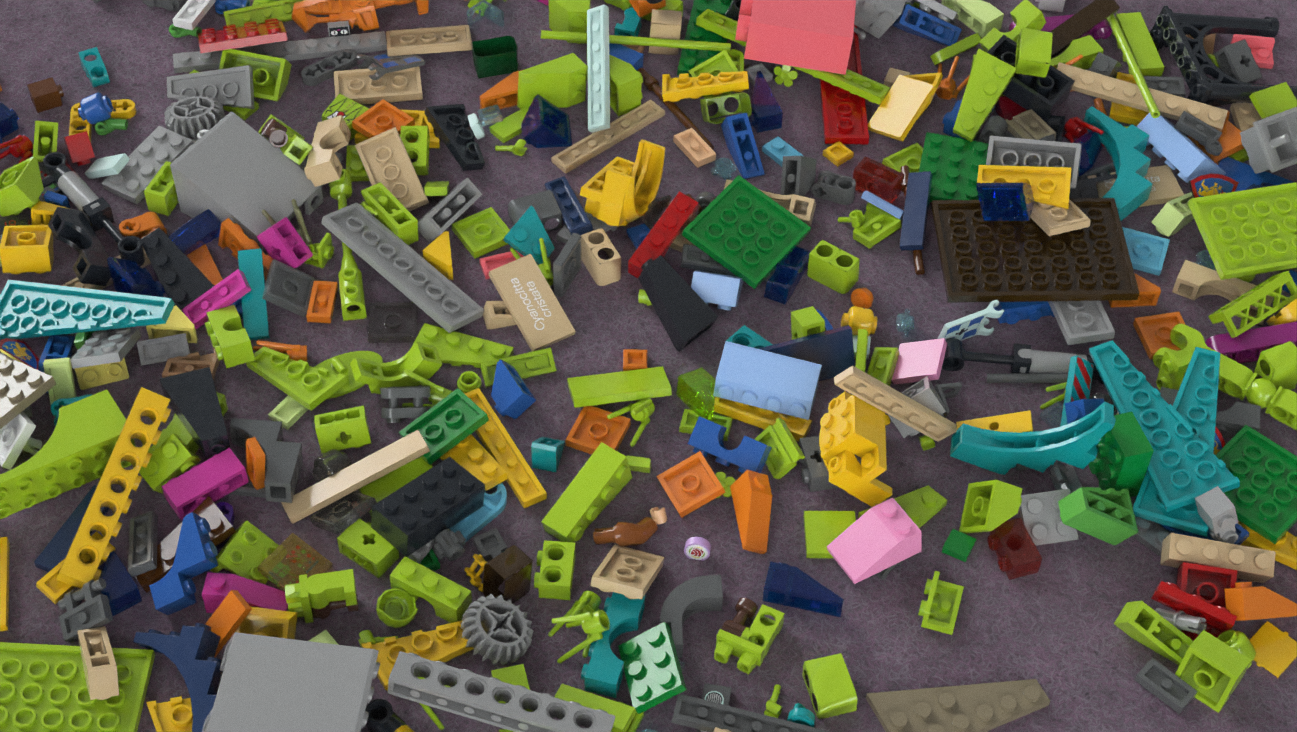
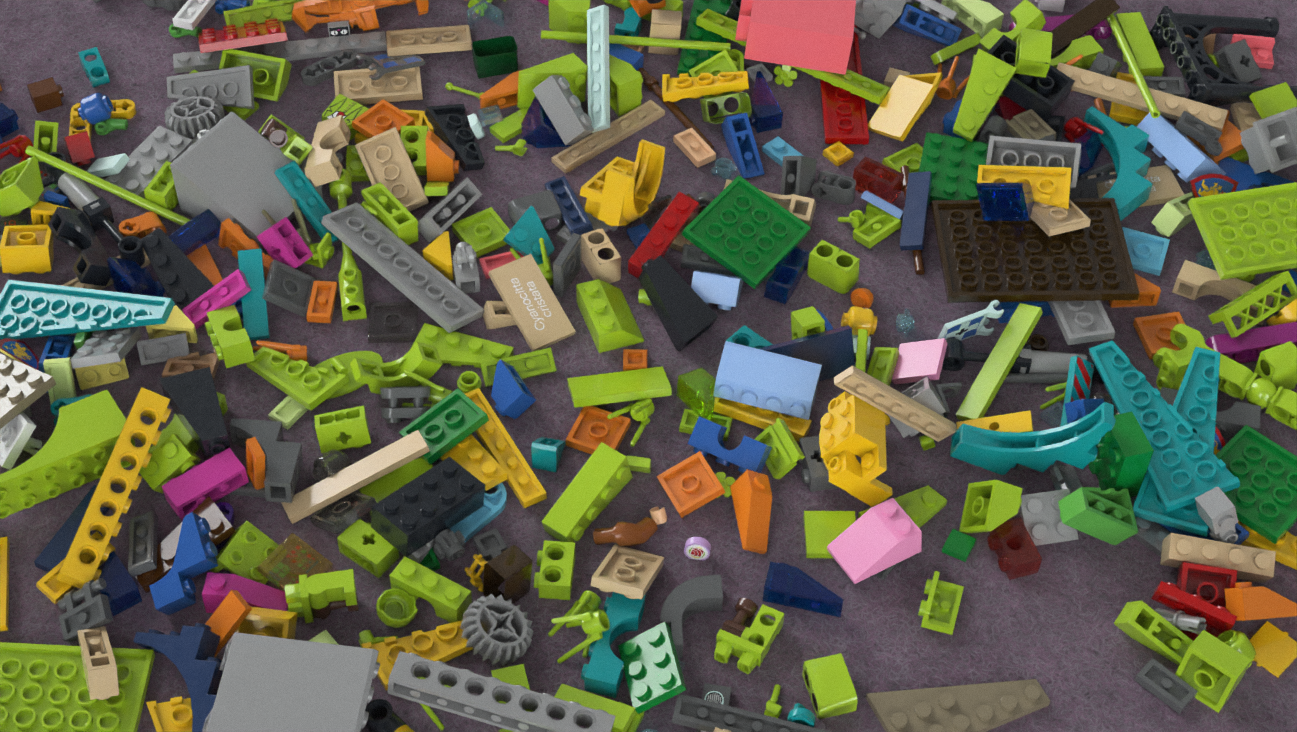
(105, 185): none -> lime piece
(306, 196): none -> teal tile
(440, 159): none -> orange slope
(449, 86): none -> lime hinge
(465, 268): none -> light grey brick
(563, 109): none -> light grey brick
(607, 315): none -> lime slope
(999, 362): none -> lime tile
(1038, 342): none -> dark brown plate

